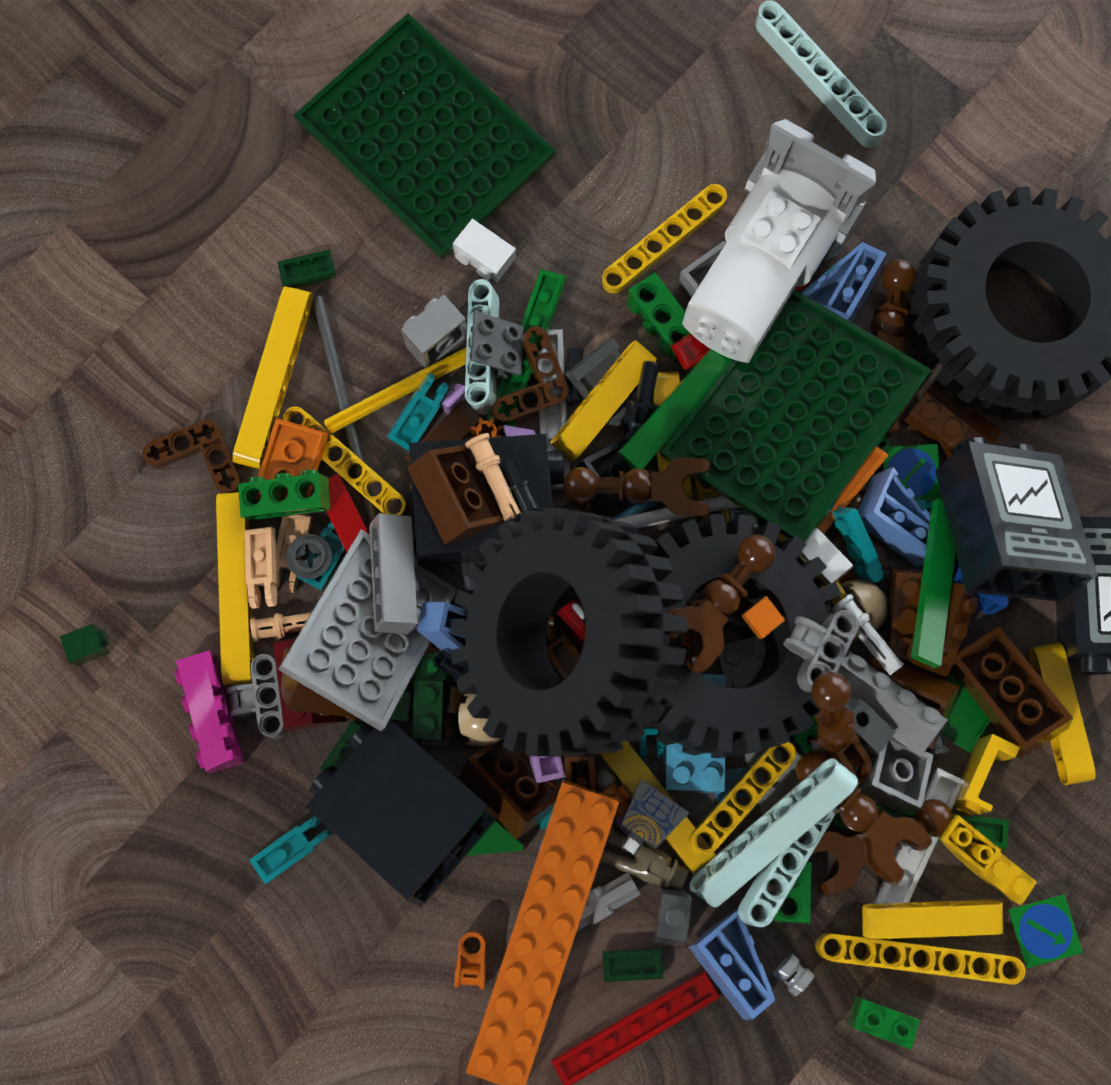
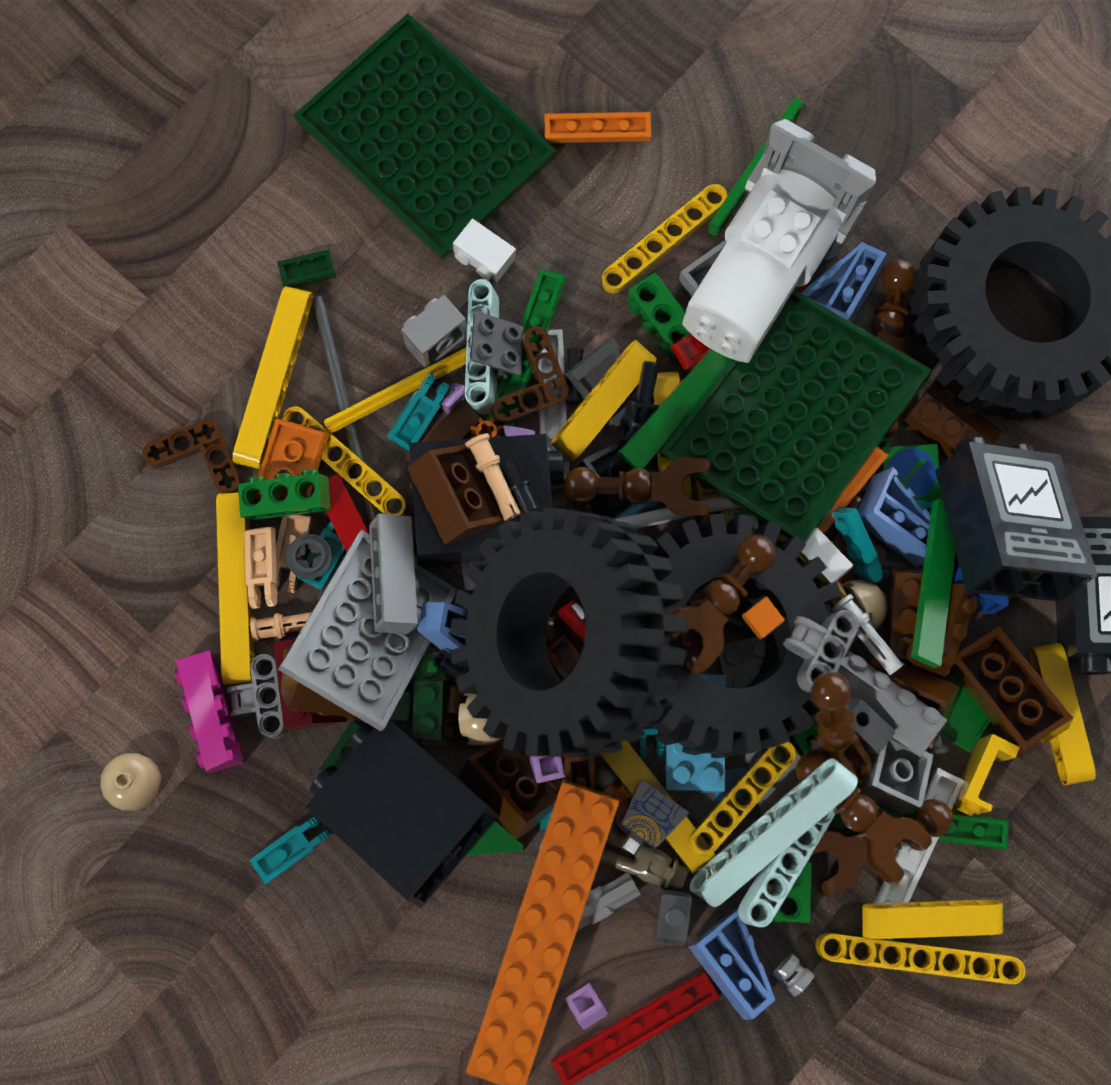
(85, 644): dark green brick -> none
(130, 782): none -> tan cylinder
(471, 962): orange piece -> none
(586, 1006): none -> lavender slope
(598, 127): none -> orange plate
(632, 964): dark green plate -> none
(738, 191): none -> green tile
(820, 85): light aqua beam -> none
(883, 1022): green brick -> none
(987, 860): yellow slope -> none
(1045, 931): piece -> none

